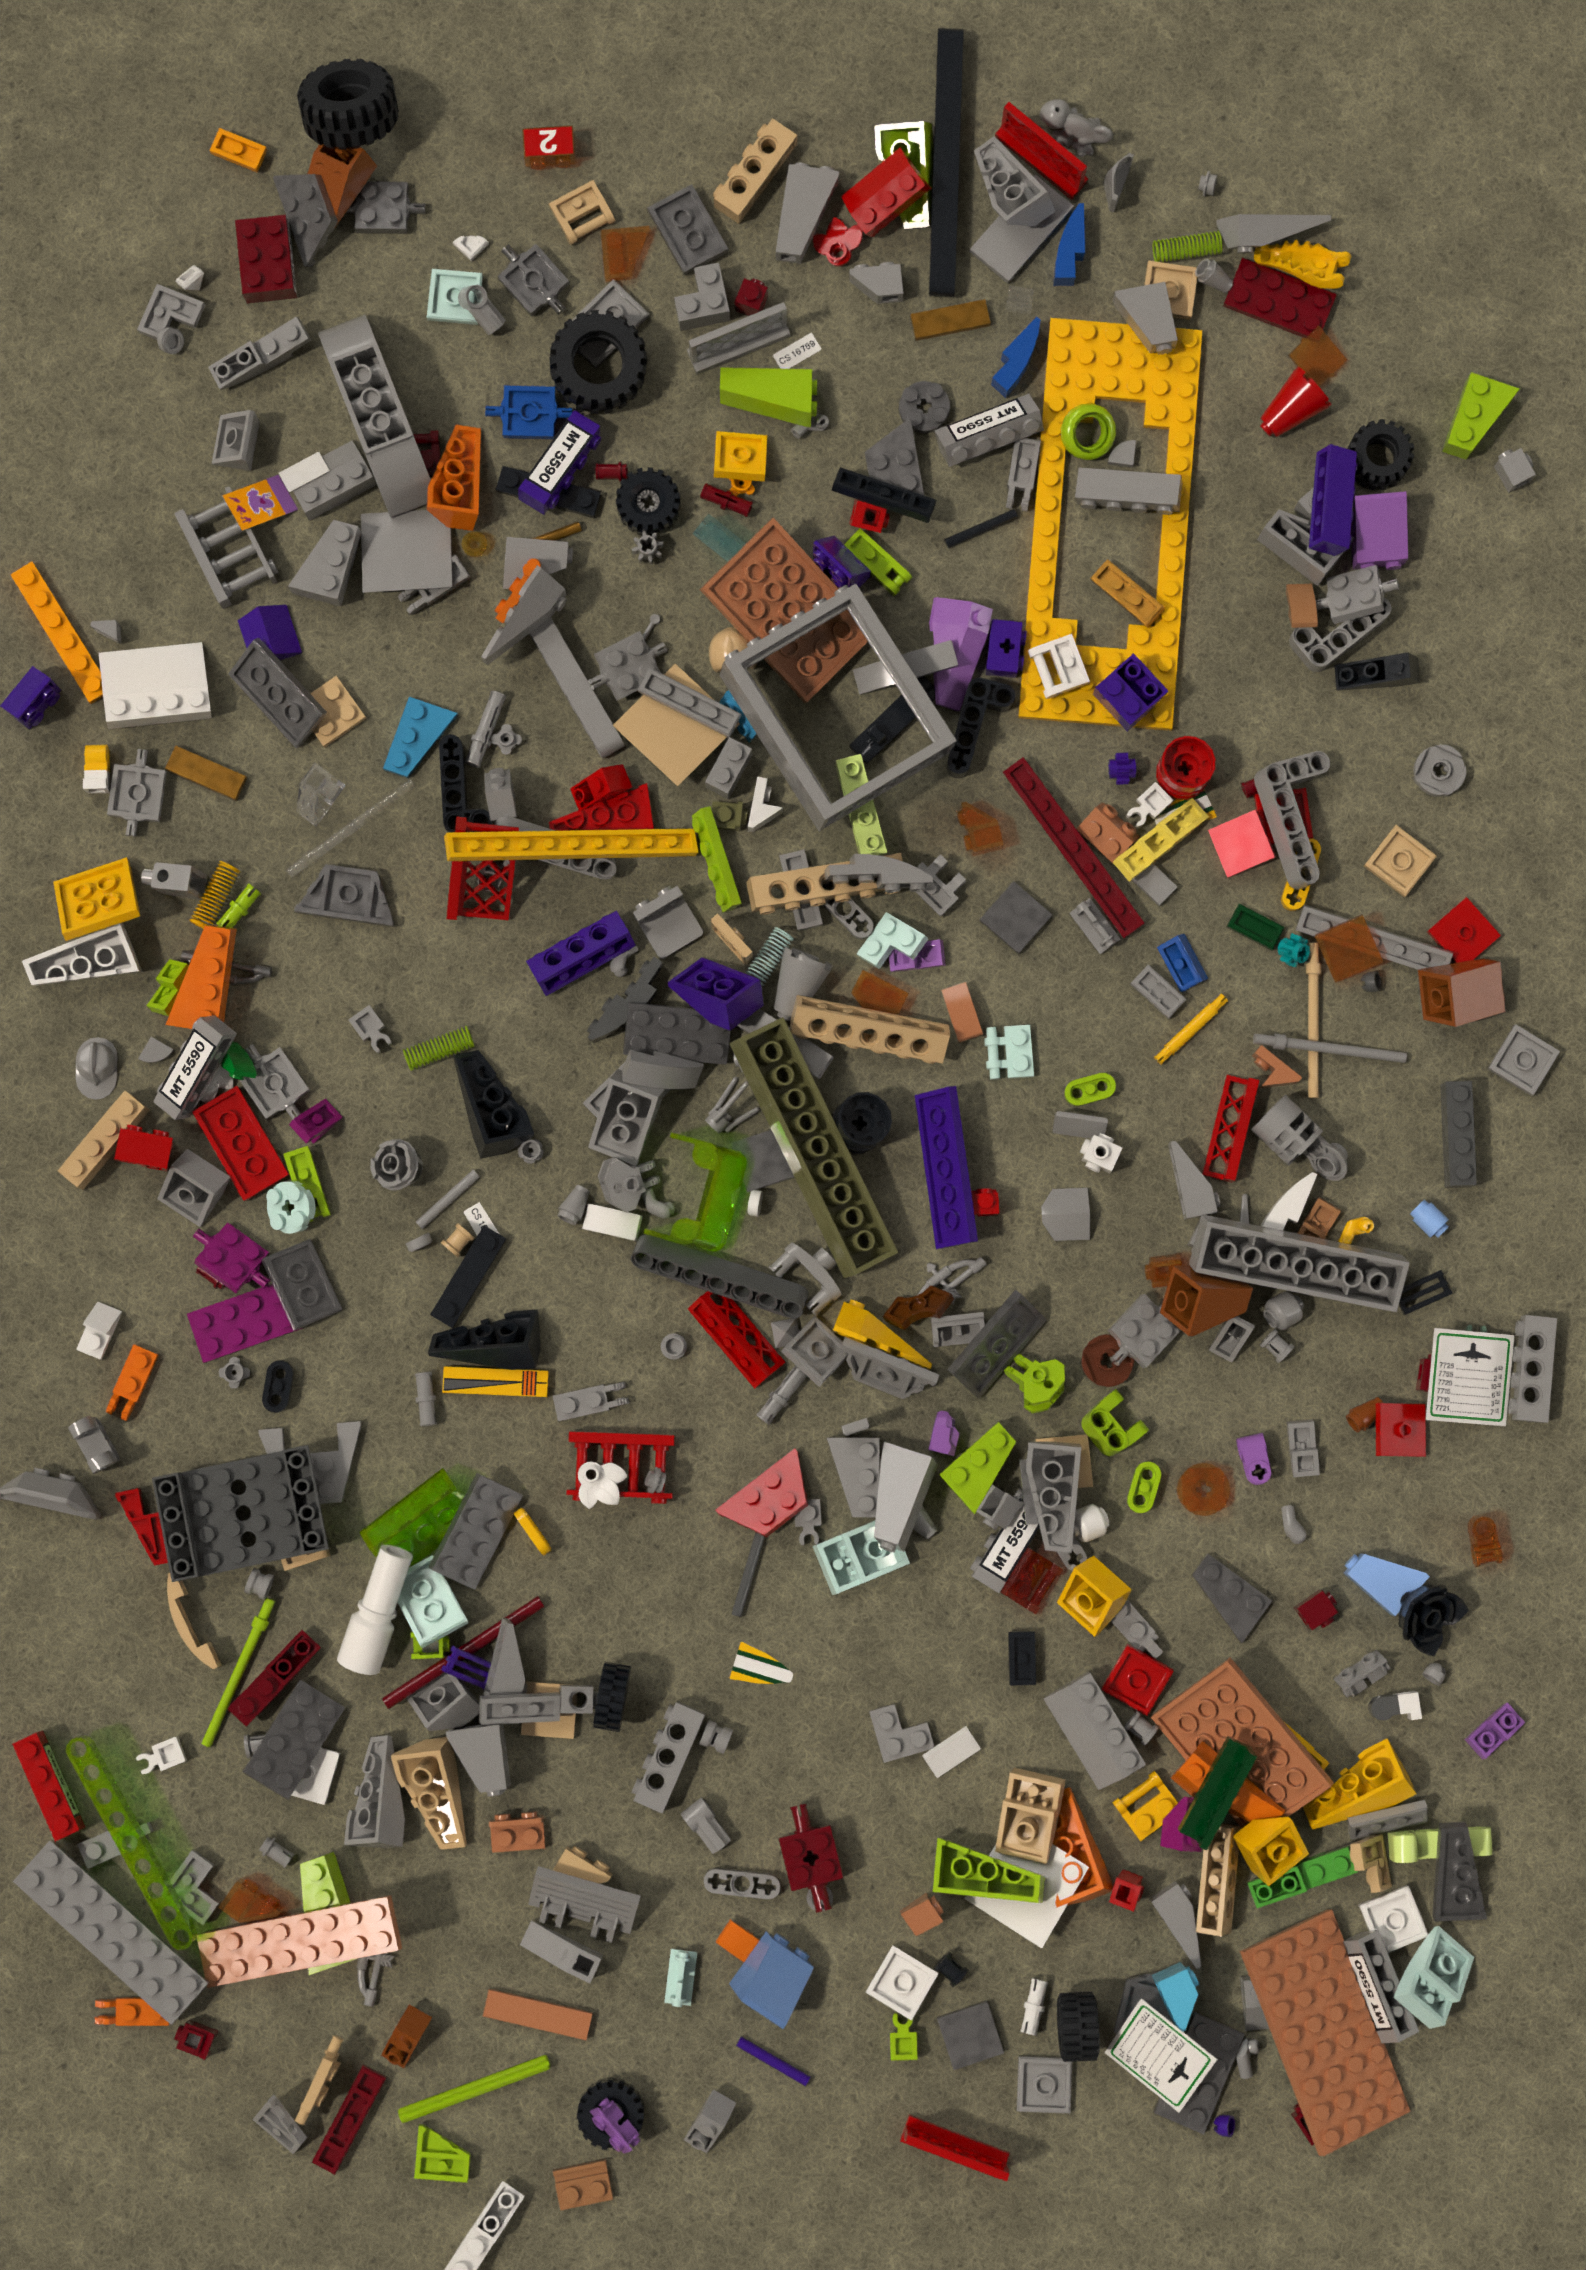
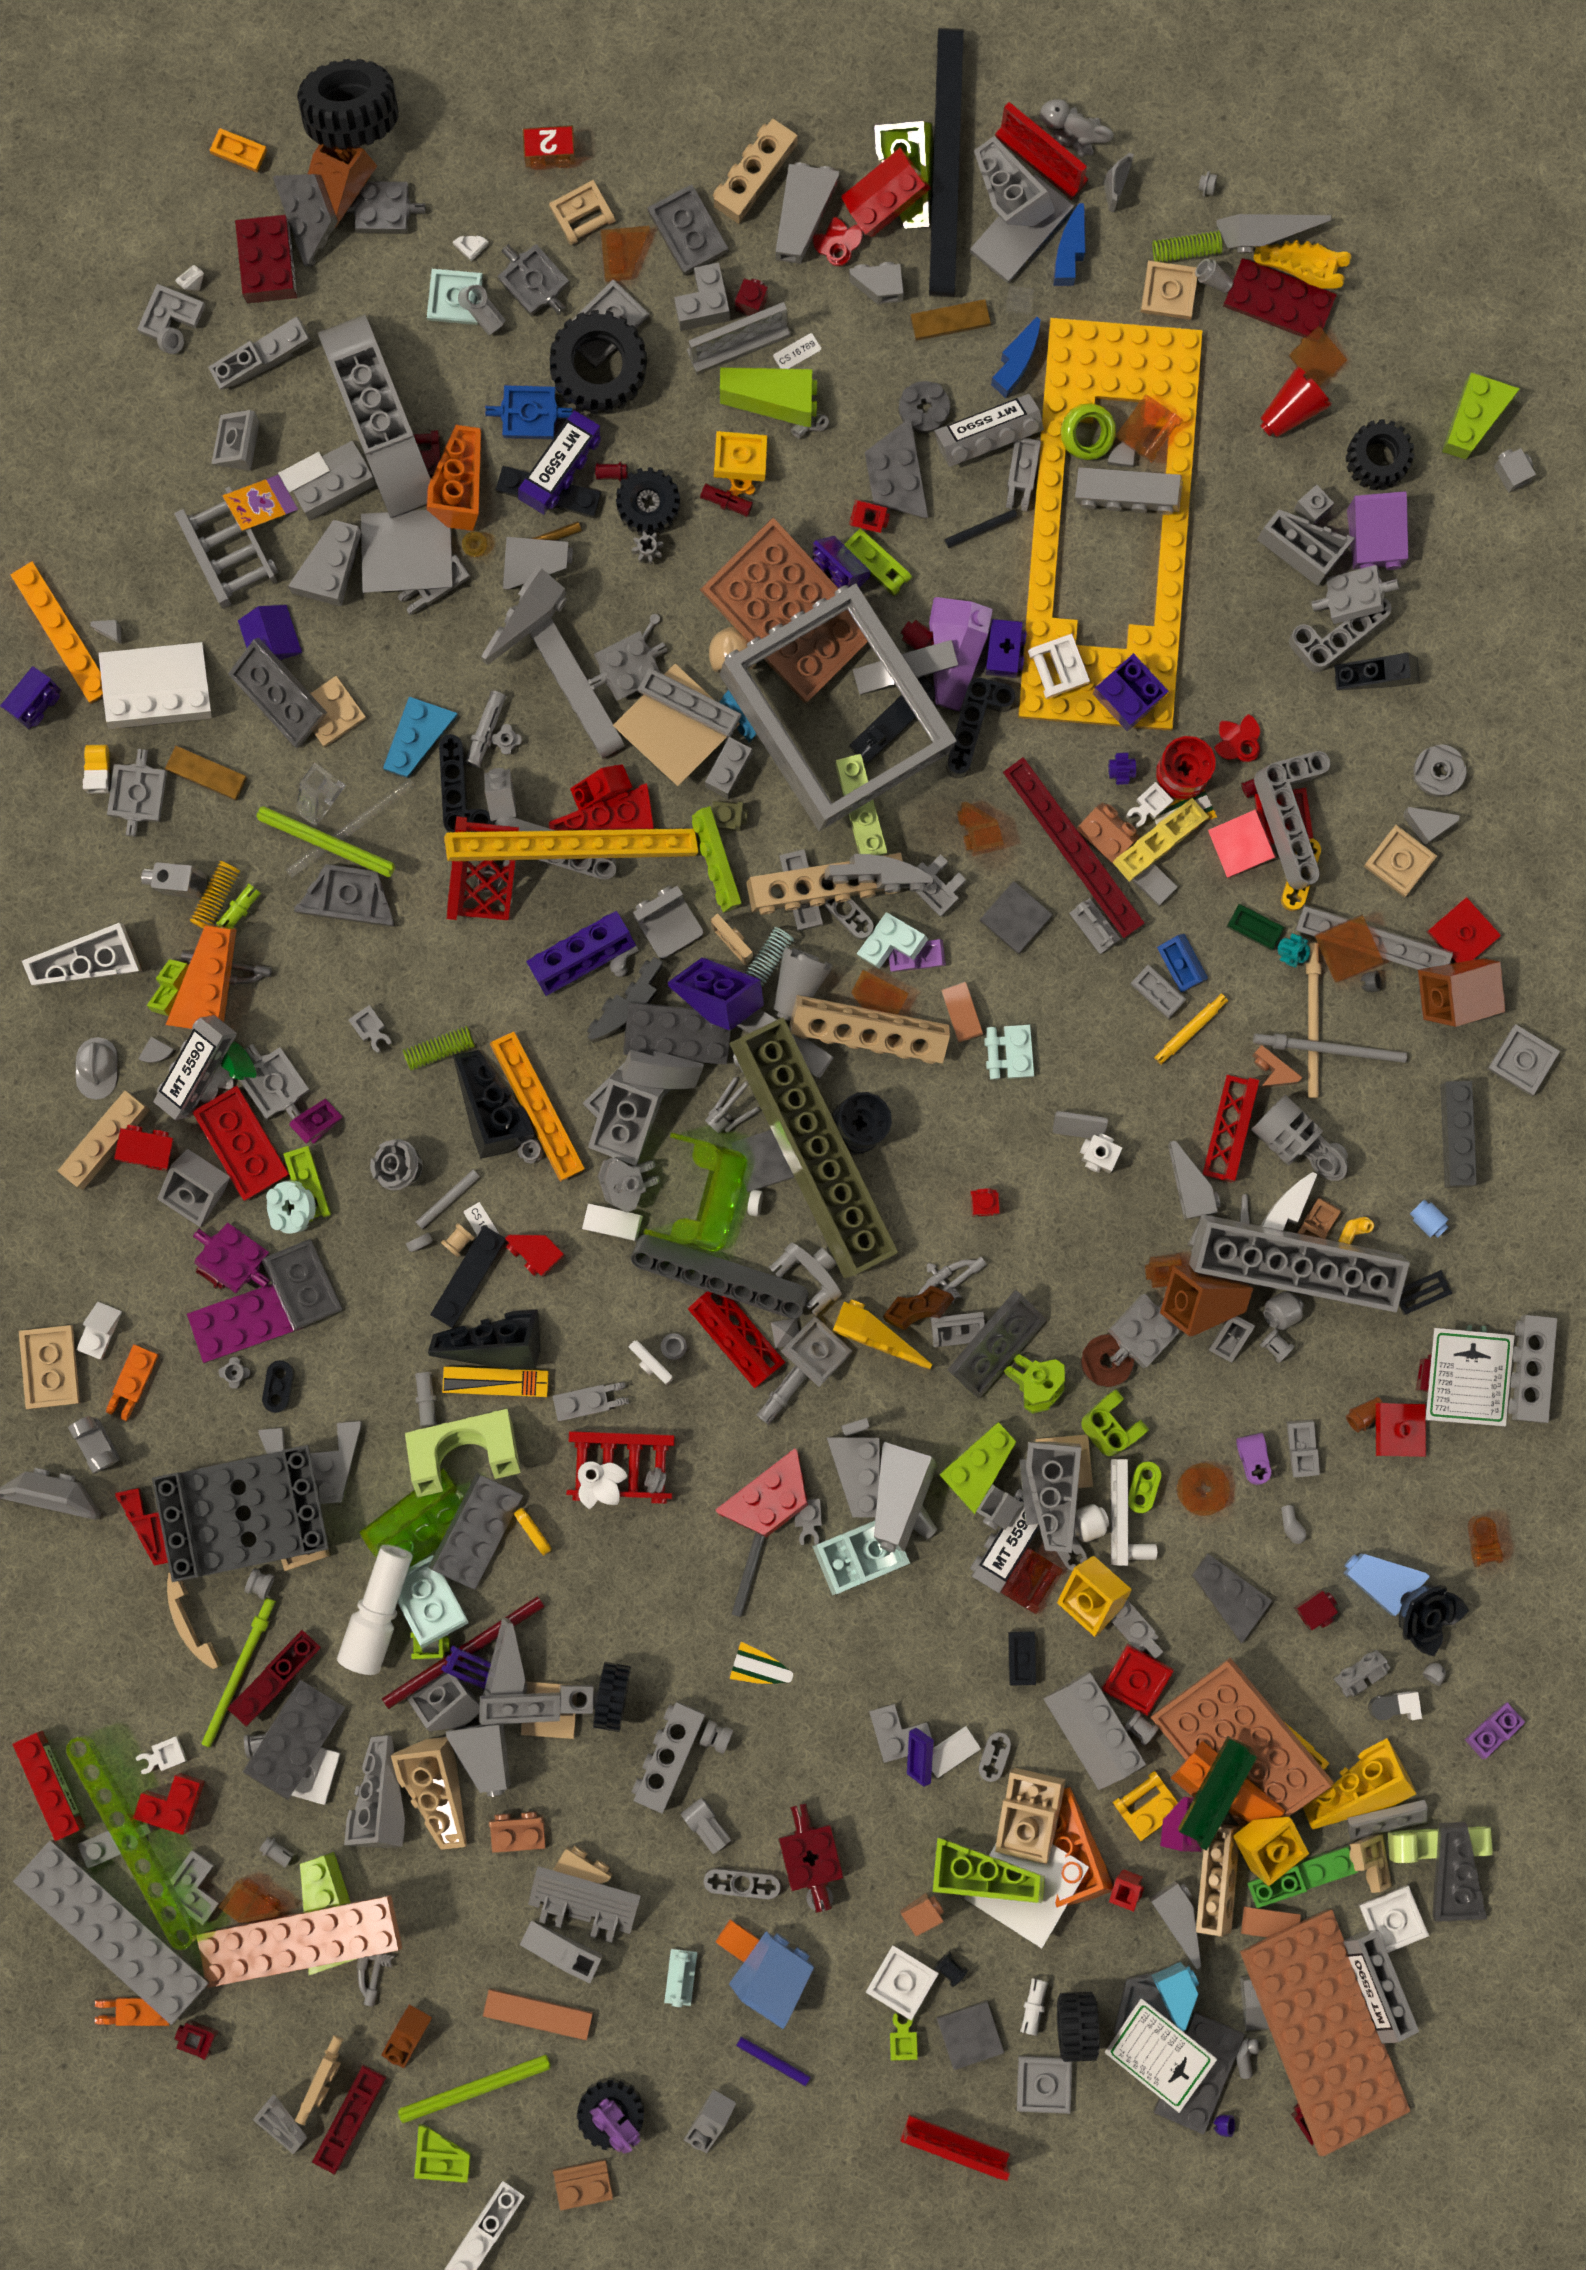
(49, 1367): none -> tan plate
(96, 899): yellow plate -> none
(176, 1810): none -> red brick
(325, 841): none -> lime axle
(430, 1445): none -> yellowish green arch
(515, 588): orange hinge -> none
(536, 1250): none -> red slope
(538, 1106): none -> light orange plate
(573, 1206): light grey cone -> none
(650, 1364): none -> white plate
(655, 1207): light grey arm -> none
(718, 538): clear light blue hinge -> none
(761, 812): white slope -> none
(884, 495): black plate -> none
(885, 1371): light grey wing -> none
(917, 635): none -> dark red brick
(920, 1757): none -> dark purple tile
(944, 1434): medium lavender rock -> none
(946, 1167): dark purple plate -> none
(1000, 1758): none -> light grey beam
(1067, 1214): light grey slope -> none
(1089, 1089): lime plate -> none
(1120, 1549): none -> white piece
(1127, 593): pearl gold tile -> none
(1141, 424): none -> clear orange plate
(1148, 315): light grey slope -> none
(1236, 737): none -> red plate
(1266, 1922): none -> nougat slope
(1301, 605): medium nougat slope -> none
(1333, 500): dark purple brick -> none
(1429, 823): none -> light grey slope
(1434, 1978): light aqua slope -> none

